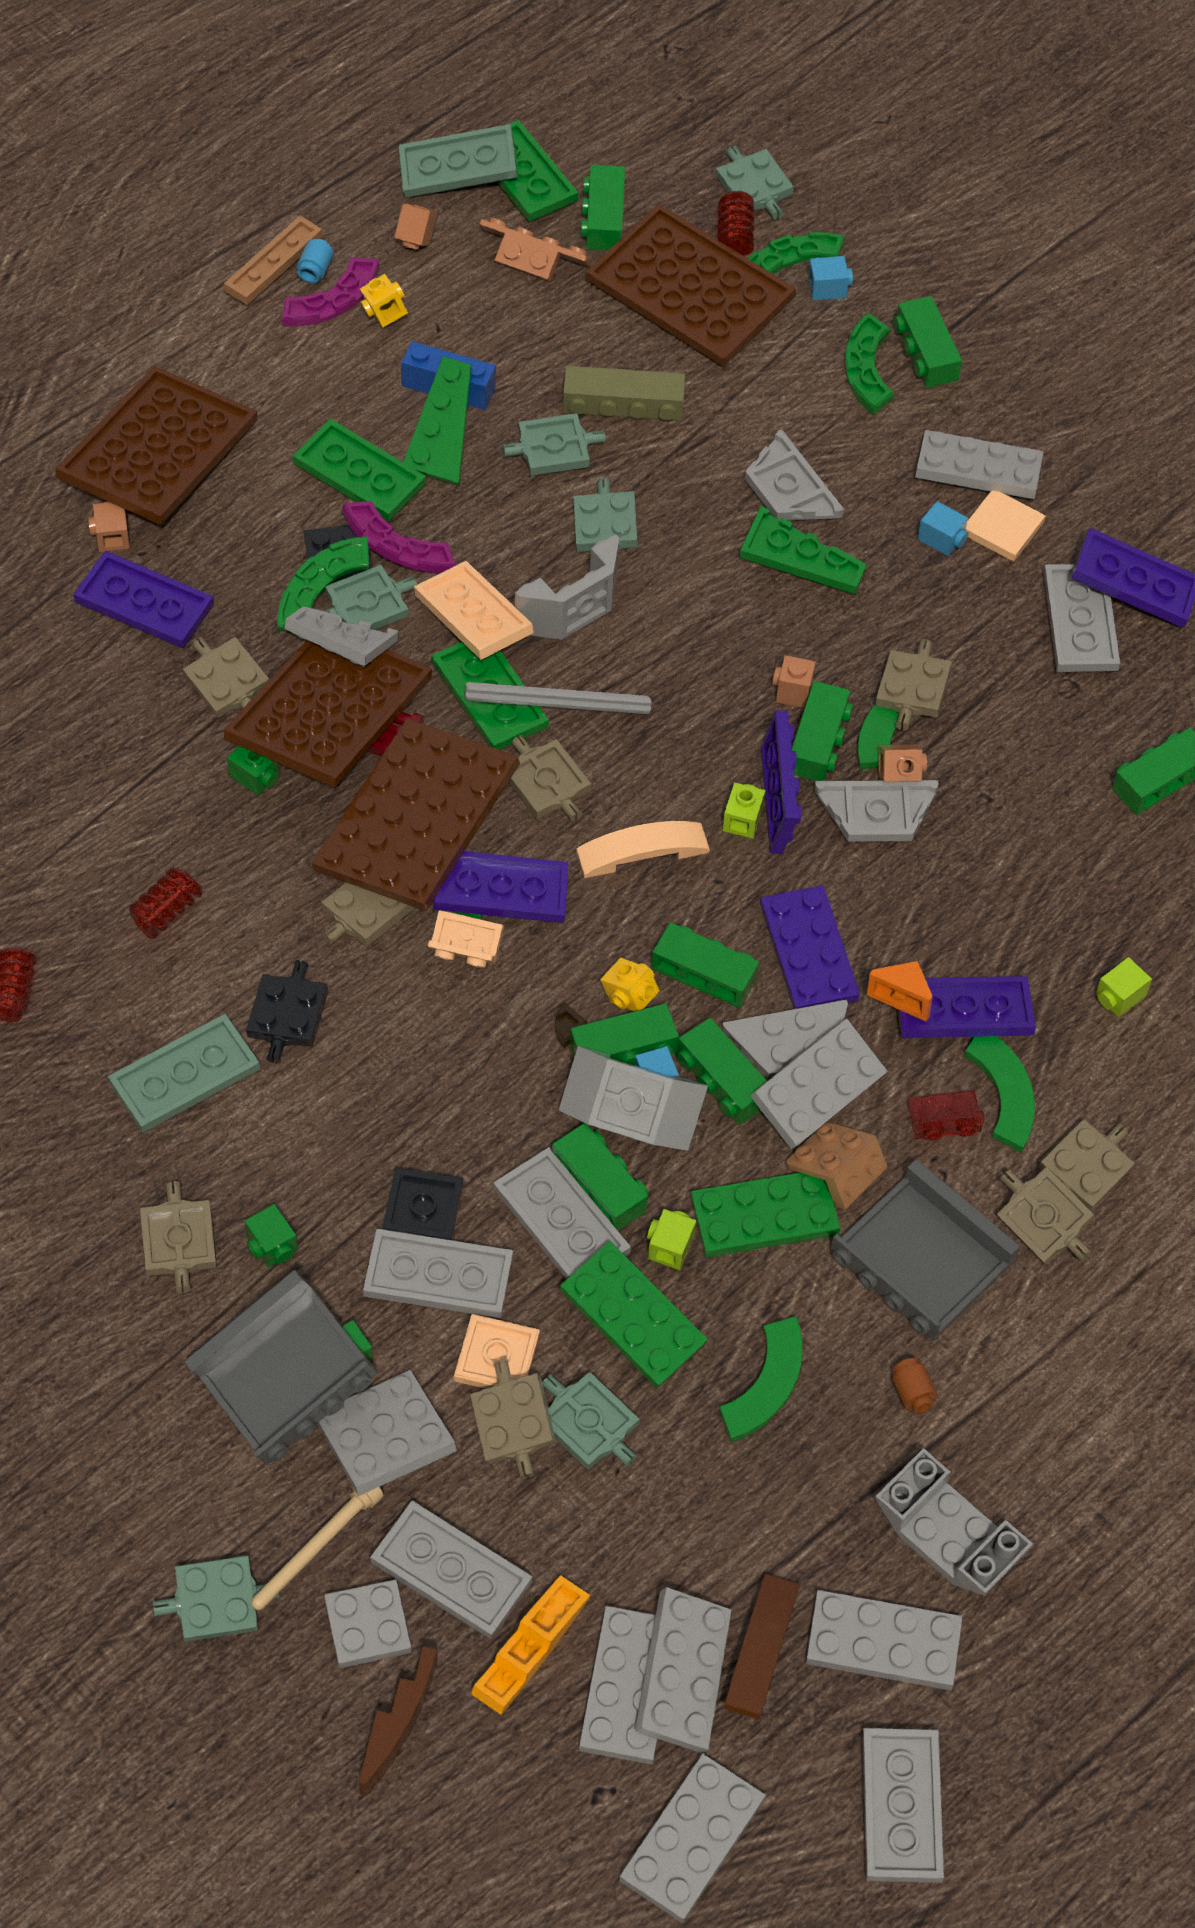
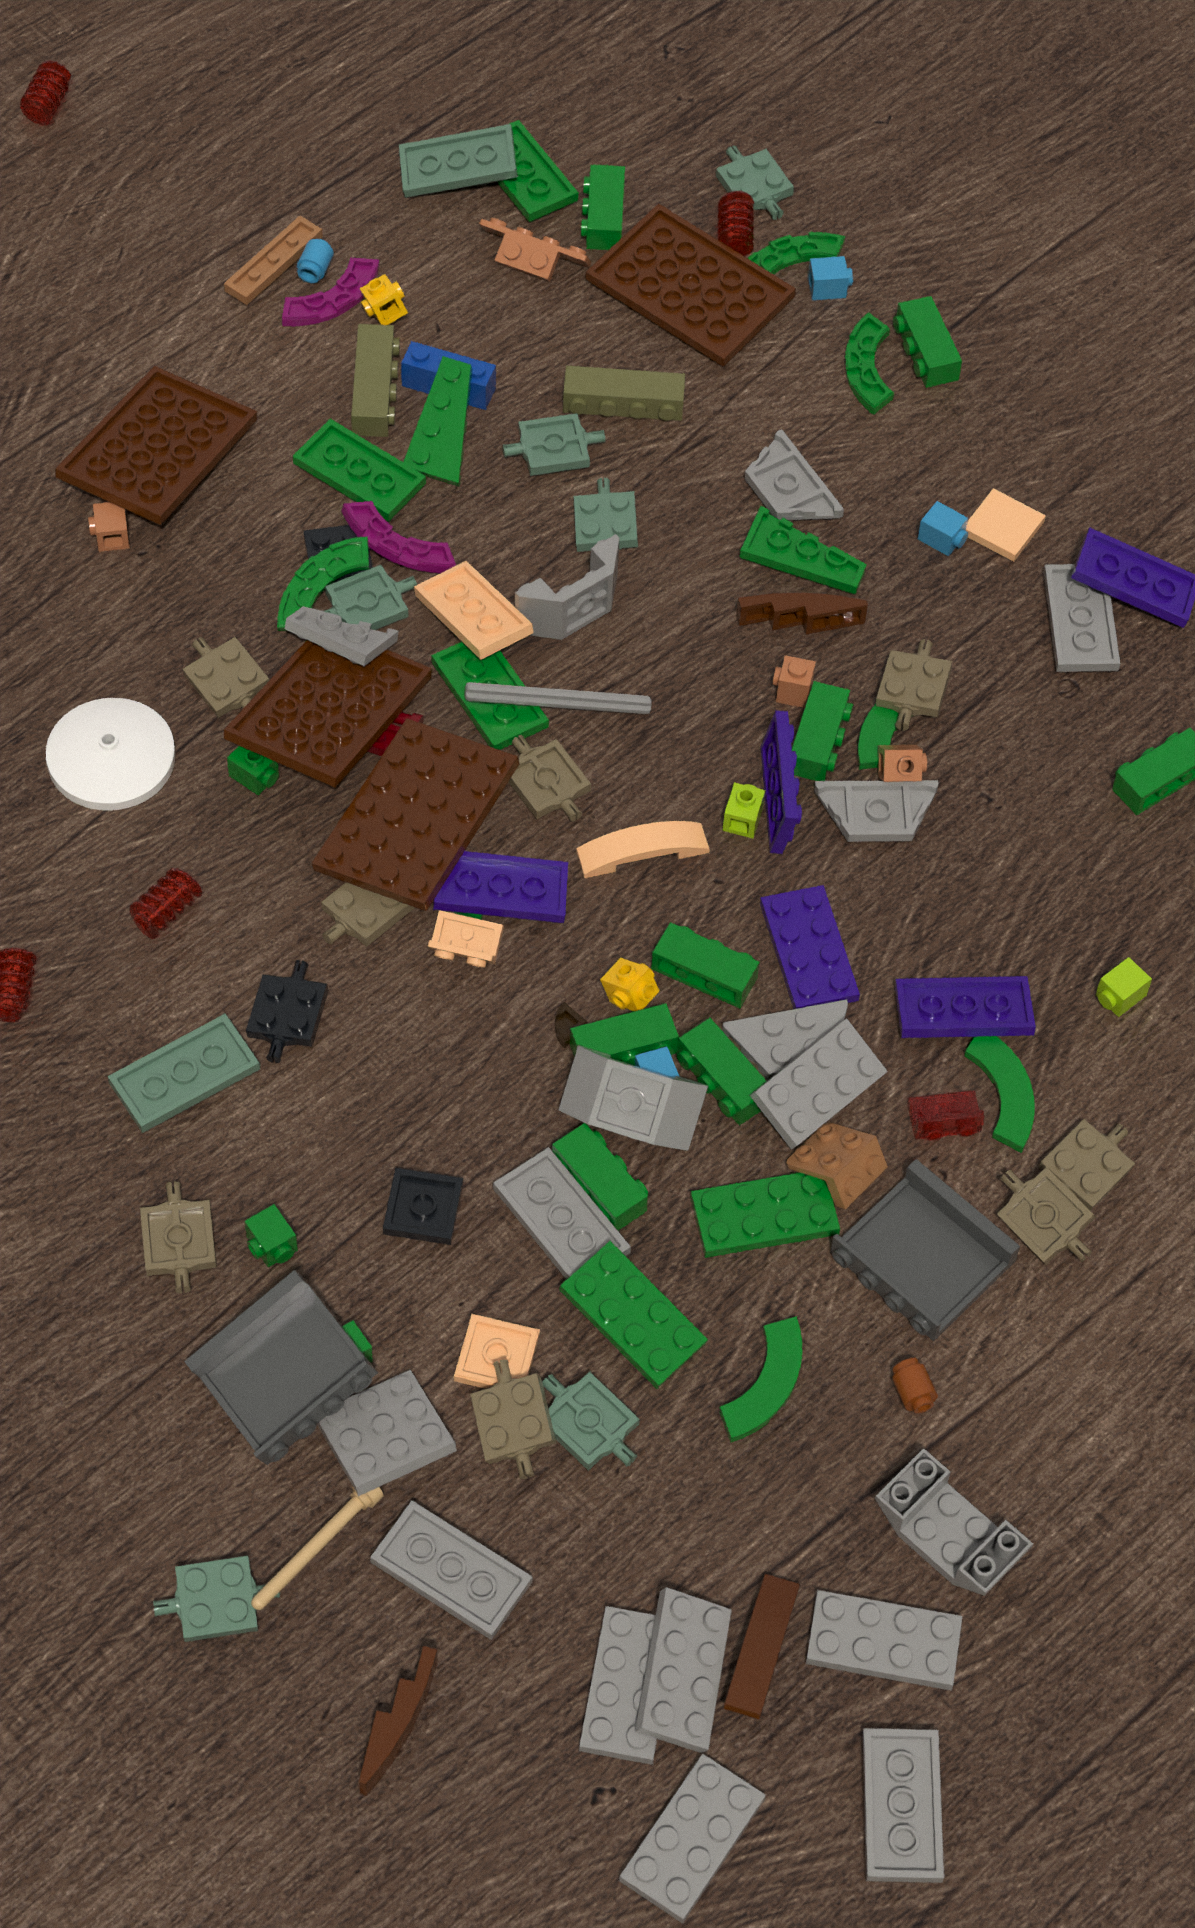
(45, 92): none -> clear red piece
(110, 754): none -> white dish
(143, 599): dark purple plate -> none
(367, 1623): light grey plate -> none
(373, 380): none -> olive brick
(415, 225): nougat brick -> none
(438, 1273): light grey plate -> none
(530, 1644): light orange slope -> none
(671, 1238): lime brick -> none
(810, 610): none -> reddish brown slope
(902, 988): orange slope -> none
(979, 464): light grey plate -> none

